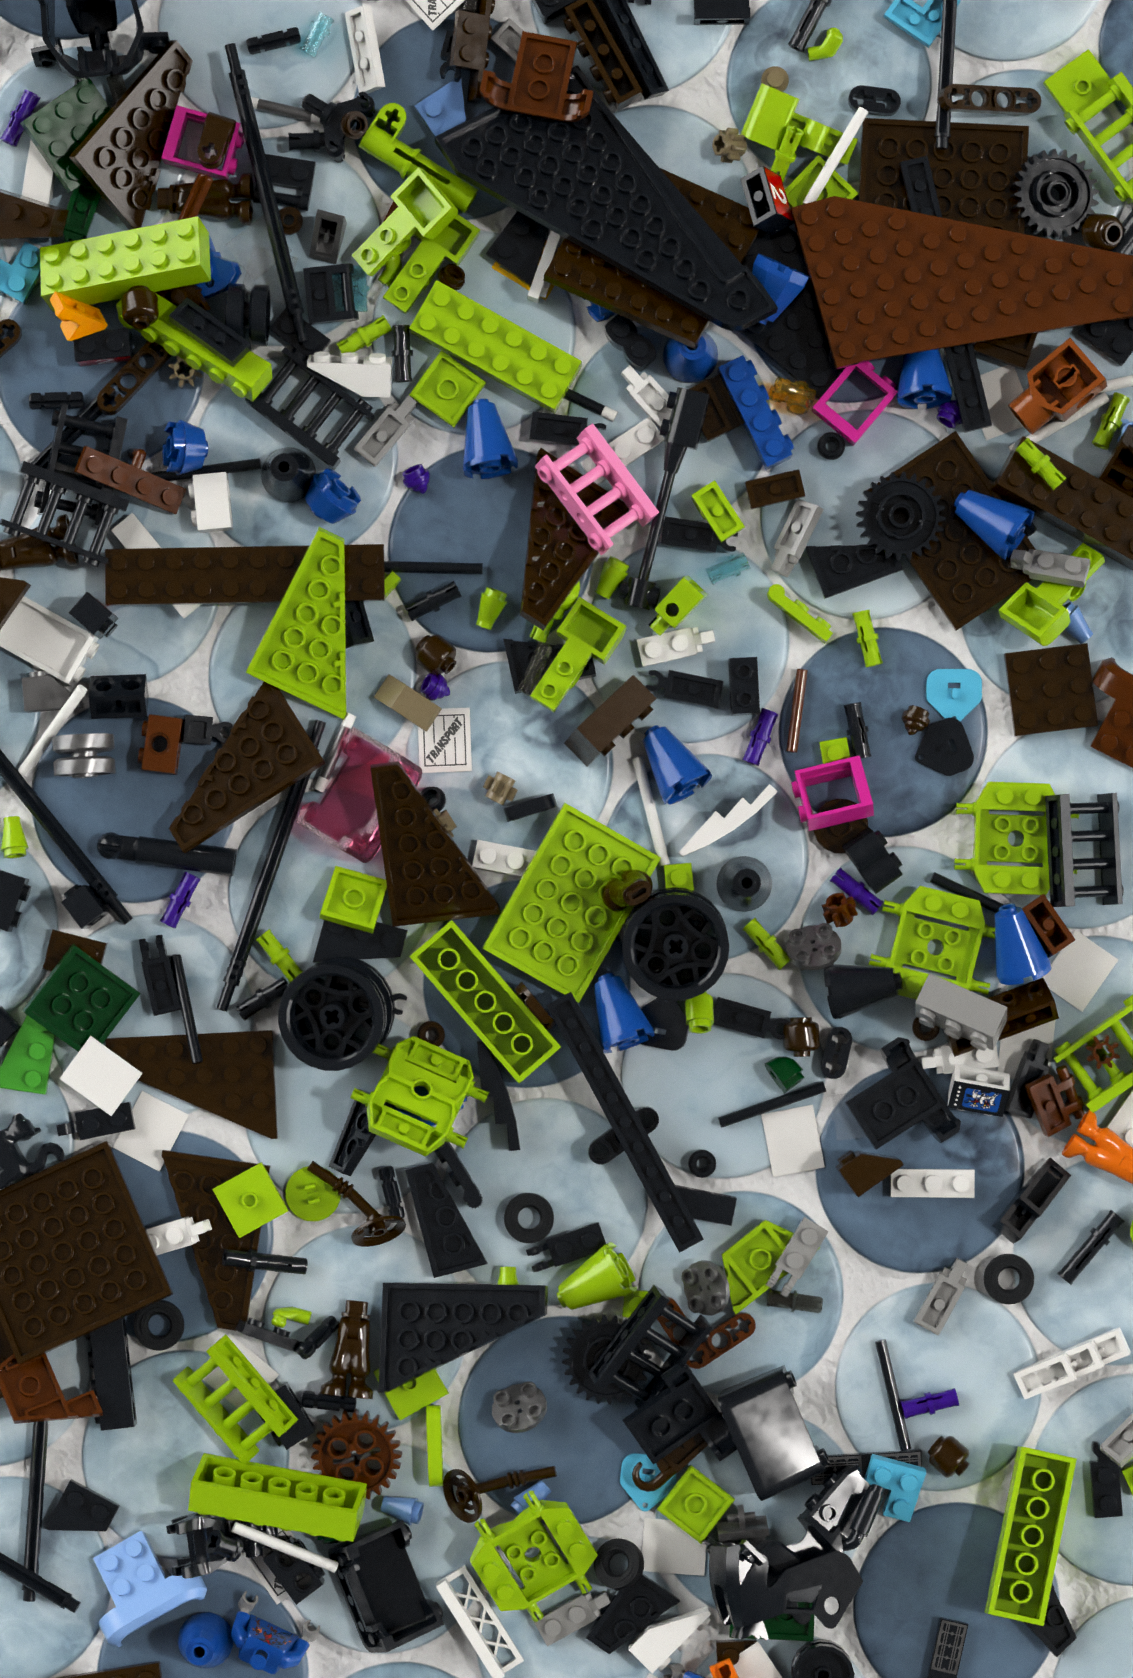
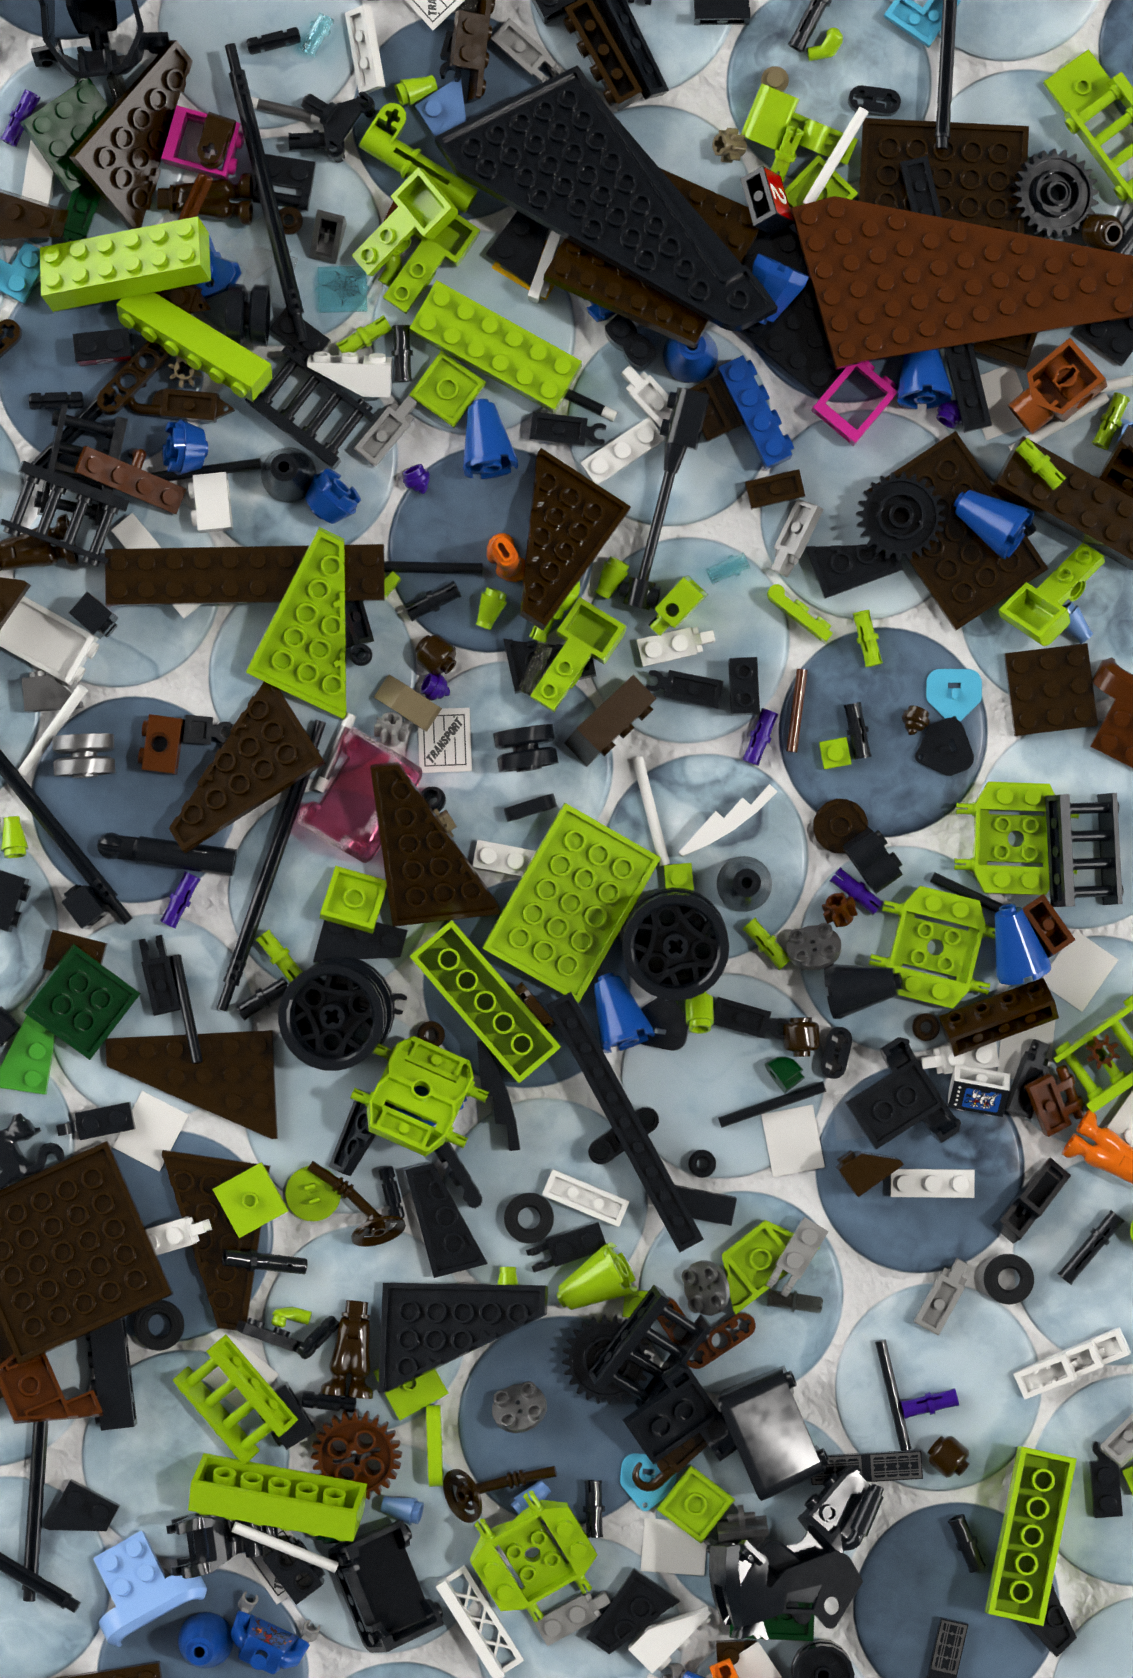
(77, 317): light orange slope -> none
(100, 1075): white sticker -> none
(118, 696): black brick -> none
(140, 307): dark brown head -> none
(183, 405): none -> dark brown plate
(210, 332): black plate -> none
(224, 1545): black bush -> none
(321, 294): black plate -> none
(361, 128): dark brown plate -> none
(361, 648): none -> black pin
(391, 729): none -> light grey gear
(414, 89): none -> lime cone
(452, 276): dark brown plate -> none
(500, 788): dark tan gear -> none
(502, 552): none -> orange piece
(526, 750): none -> black wheel
(539, 81): reddish brown piece -> none
(585, 1197): none -> white plate
(593, 1508): none -> black pin
(608, 466): bright pink fence -> none
(631, 891): dark brown piece -> none
(633, 1571): black tyre -> none
(673, 765): blue cone -> none
(692, 535): black plate -> none
(717, 511): lime plate -> none
(796, 395): clear yellow plate -> none
(828, 772): dark pink window -> none
(831, 437): black plate -> none
(903, 1482): medium azure plate -> none
(960, 1012): light grey brick -> none
(966, 1543): none -> black pin
(989, 97): dark brown beam -> none
(1051, 566): light grey hinge -> none

